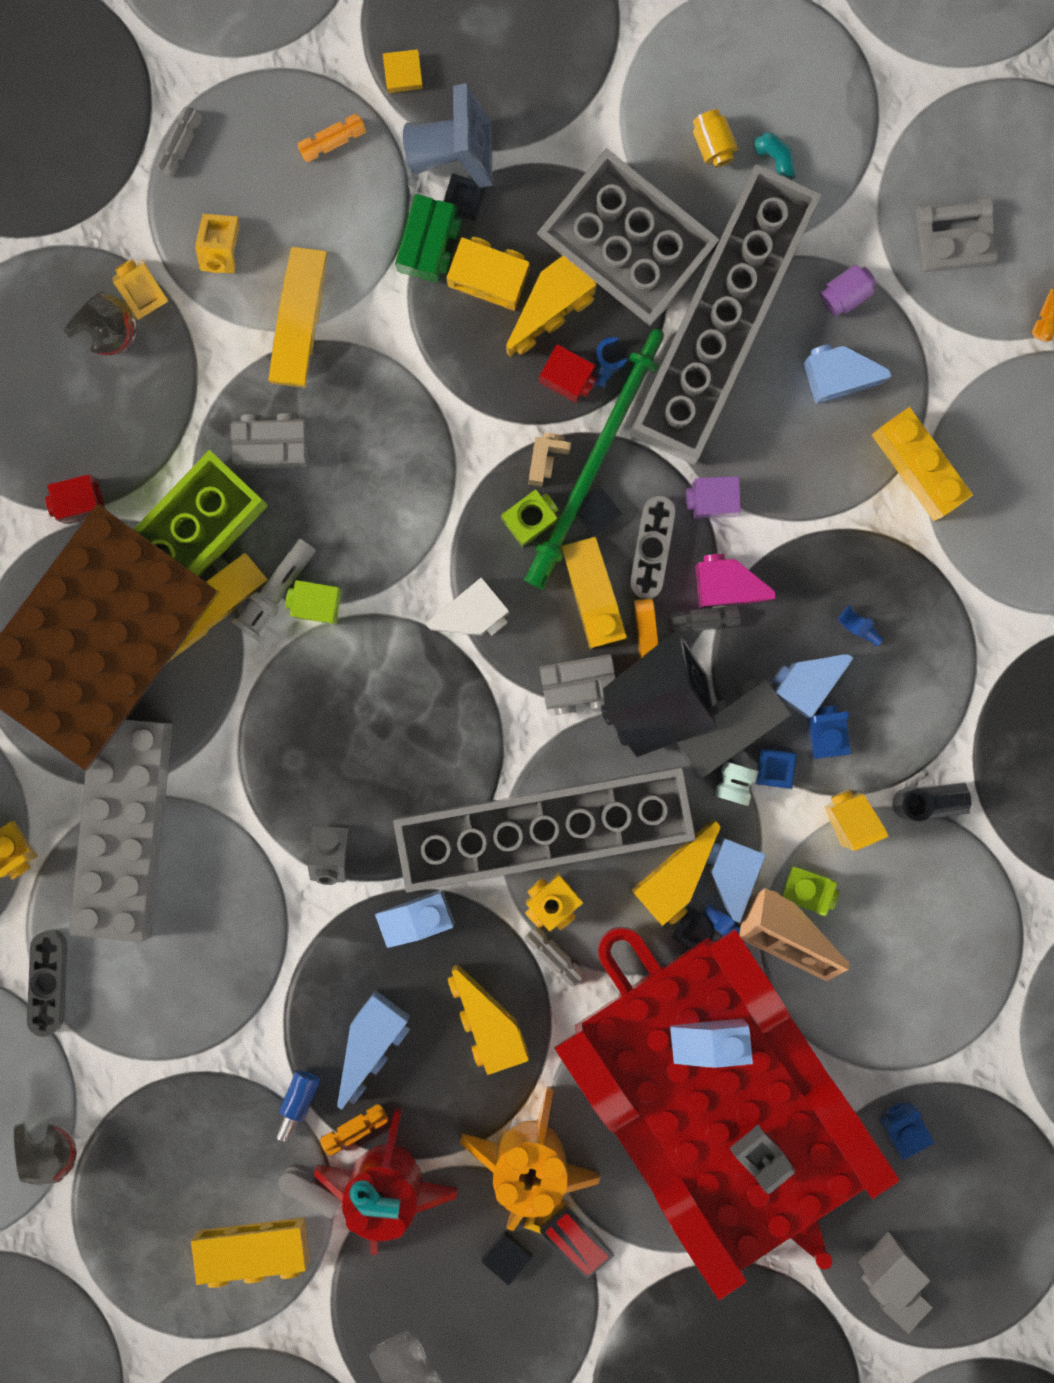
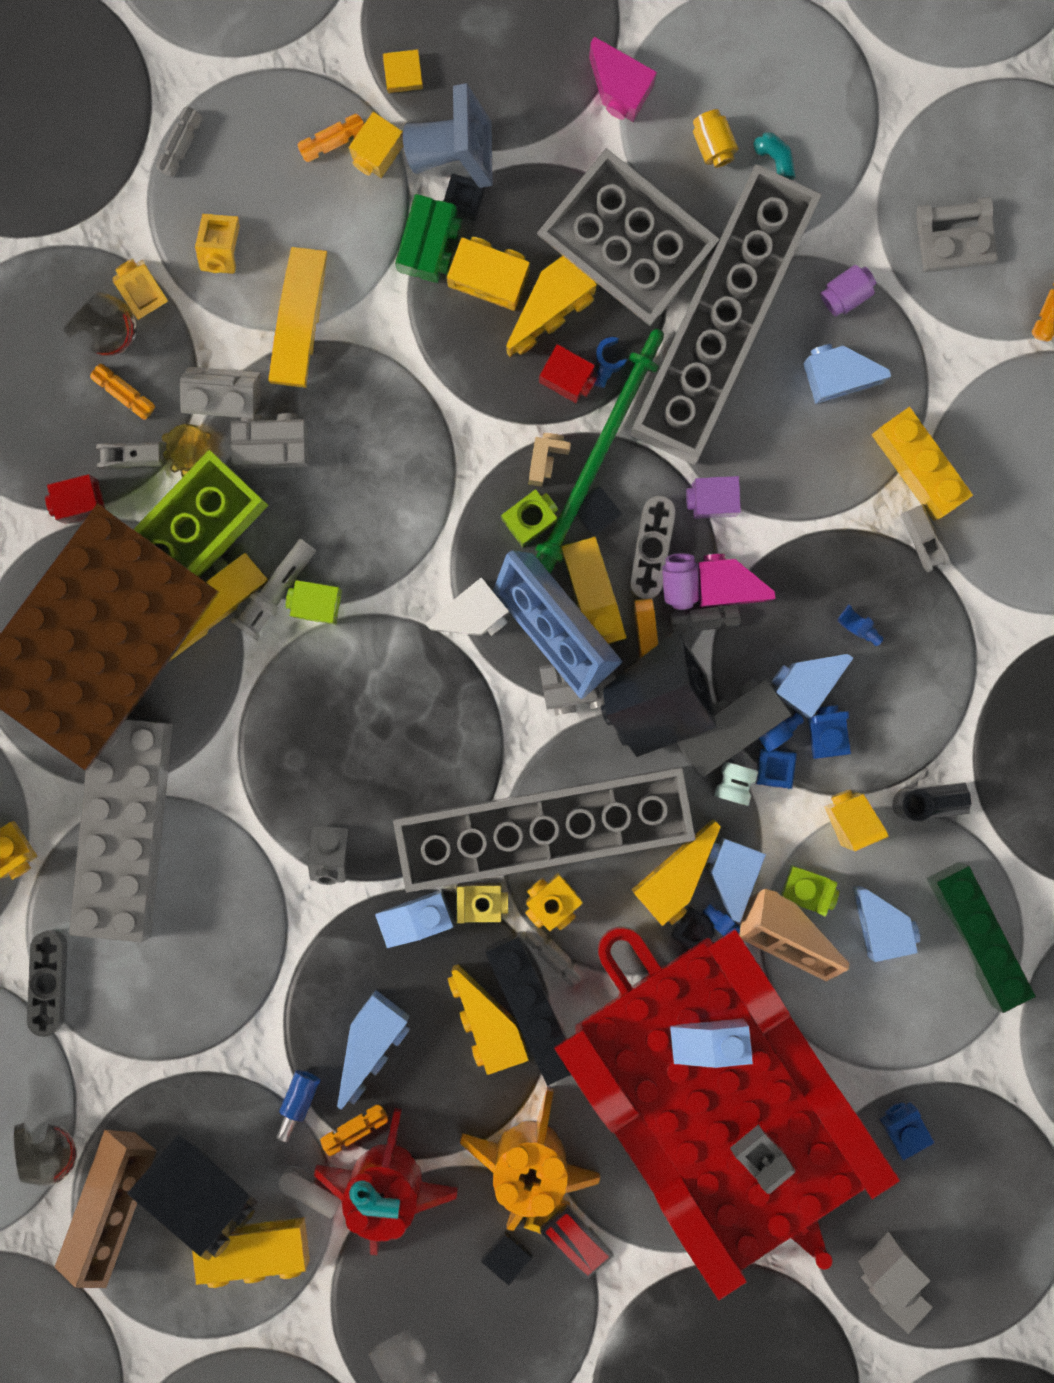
(104, 1210): none -> medium nougat brick
(122, 391): none -> light orange axle
(134, 455): none -> light grey bar
(185, 446): none -> clear yellow piece
(193, 1198): none -> black slope
(220, 392): none -> light grey brick
(376, 146): none -> yellow brick
(468, 895): none -> light yellow brick
(529, 1004): none -> black arch
(554, 623): none -> medium blue slope
(620, 80): none -> dark pink slope
(681, 581): none -> medium lavender brick
(781, 732): none -> blue piece
(884, 928): none -> light blue slope
(921, 531): none -> light grey bar
(975, 921): none -> dark green arch

